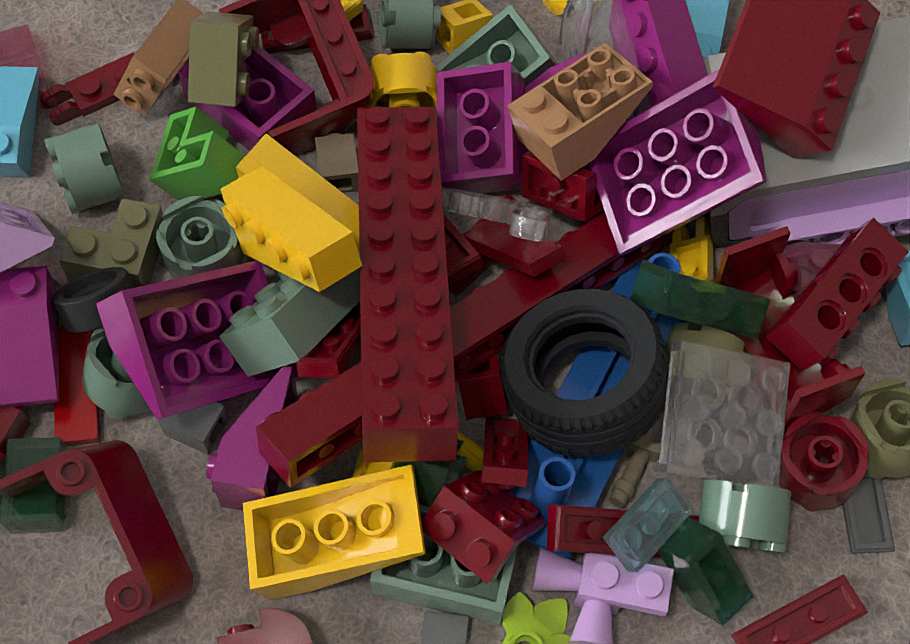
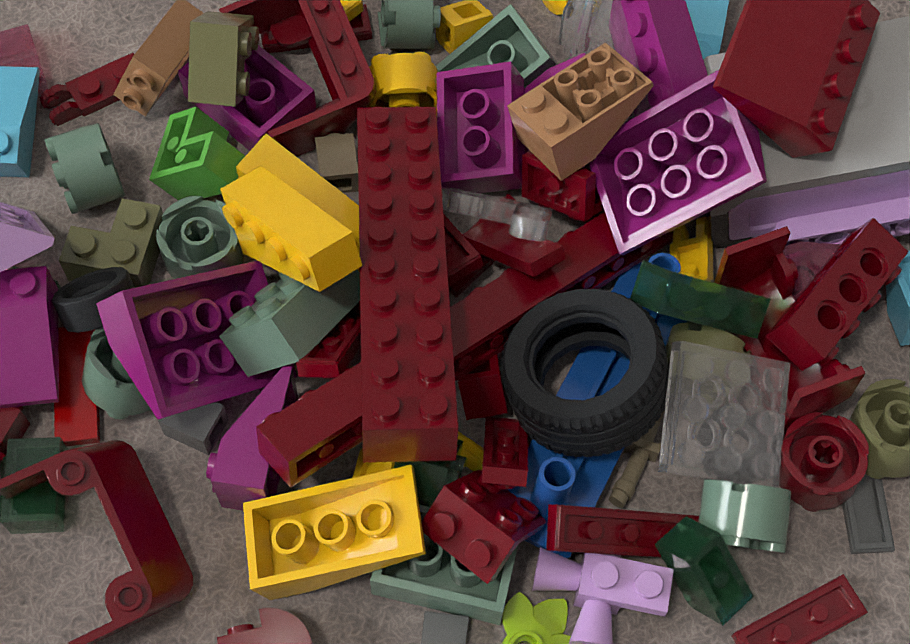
(647, 525): clear light blue plate -> none

